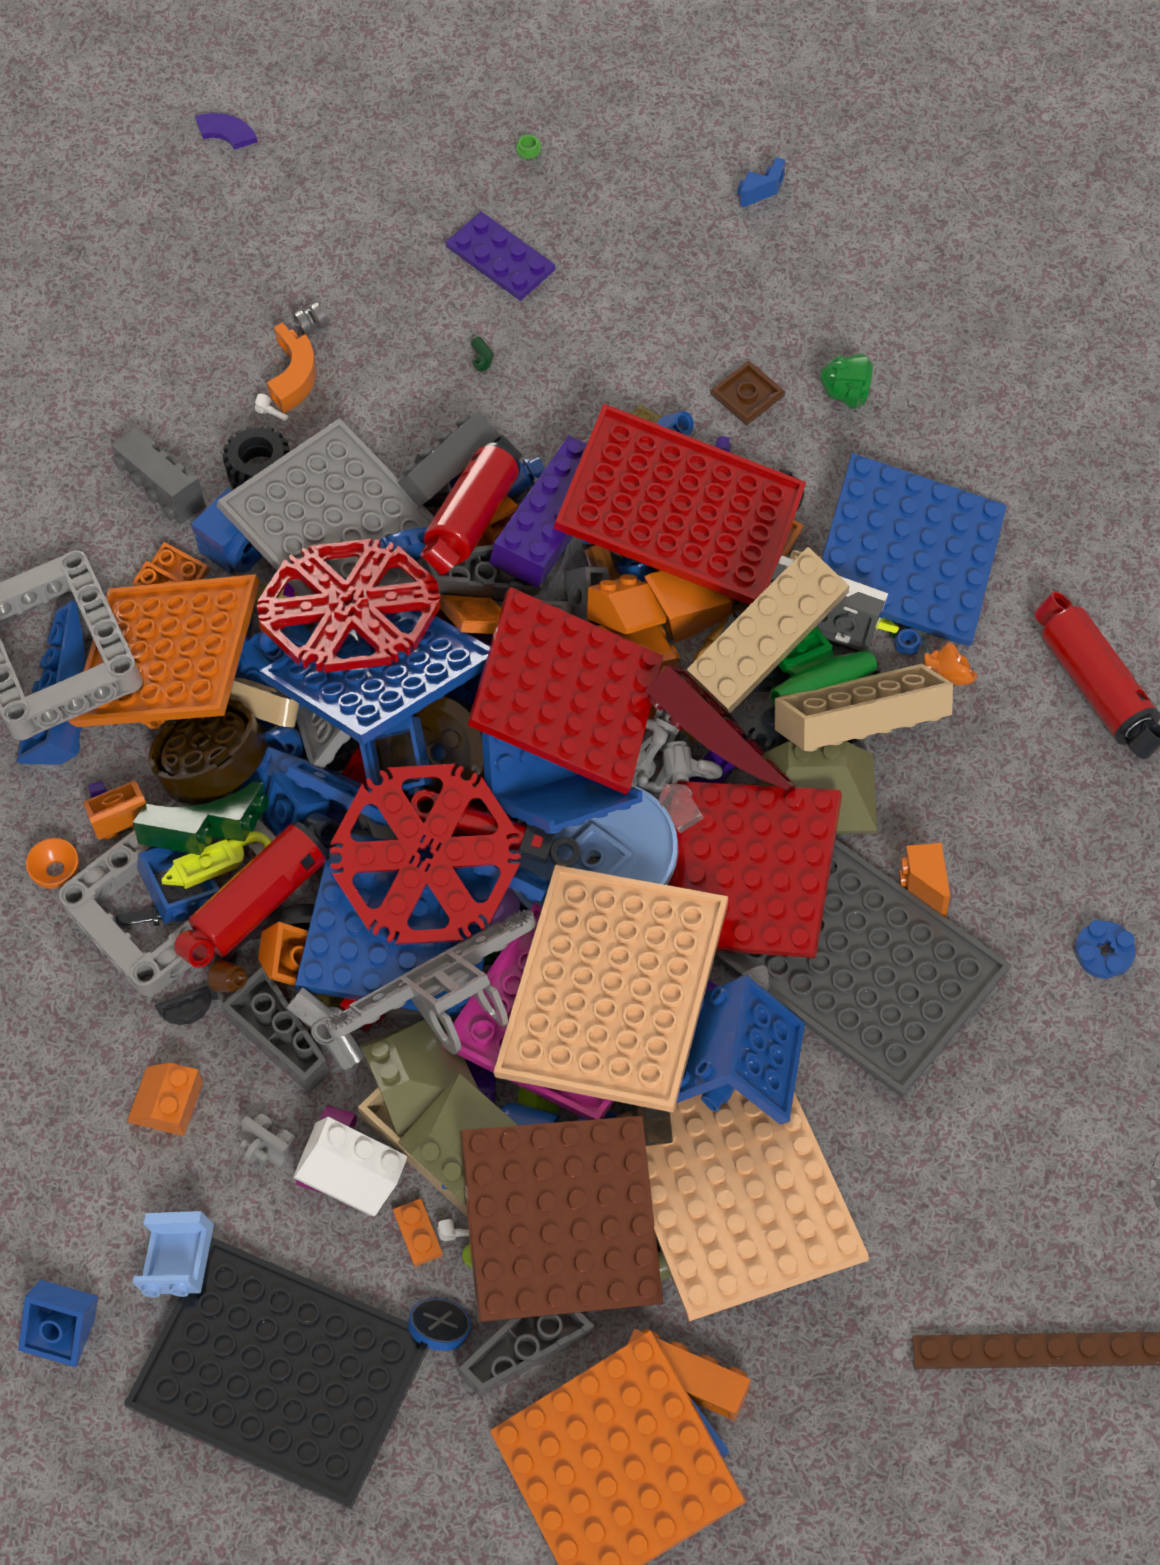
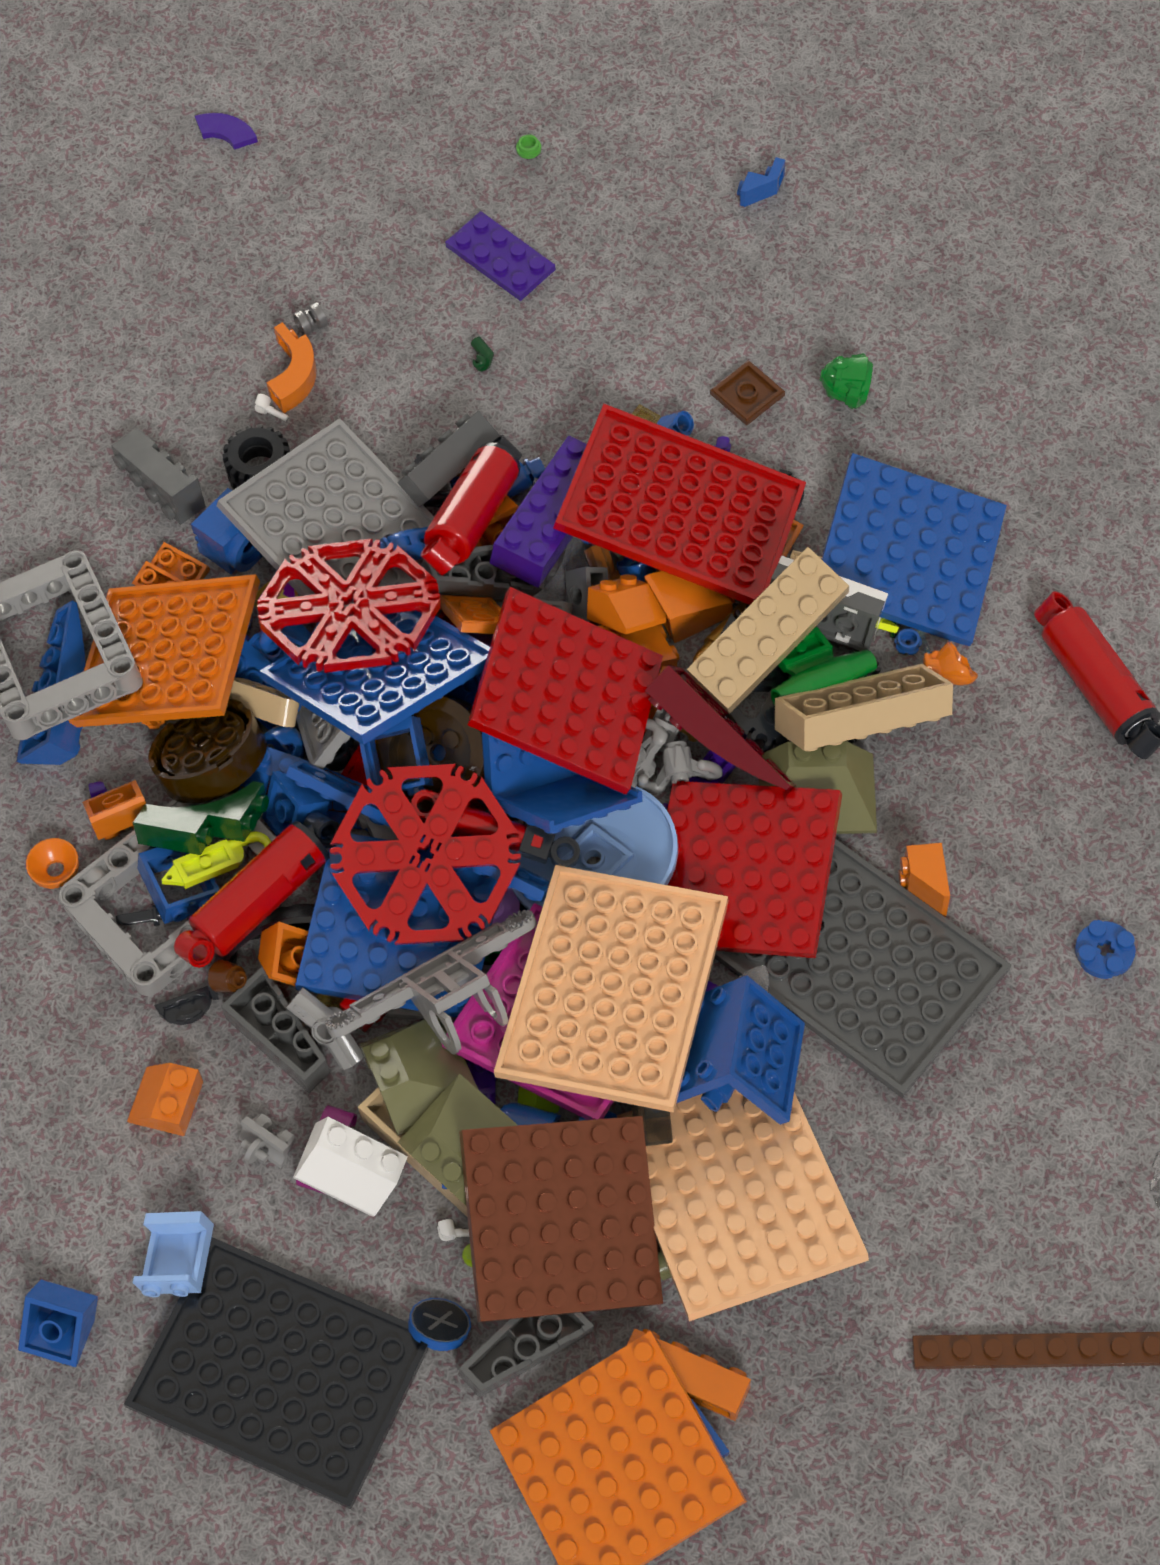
(417, 1232): orange plate -> none
(680, 806): clear tile -> none

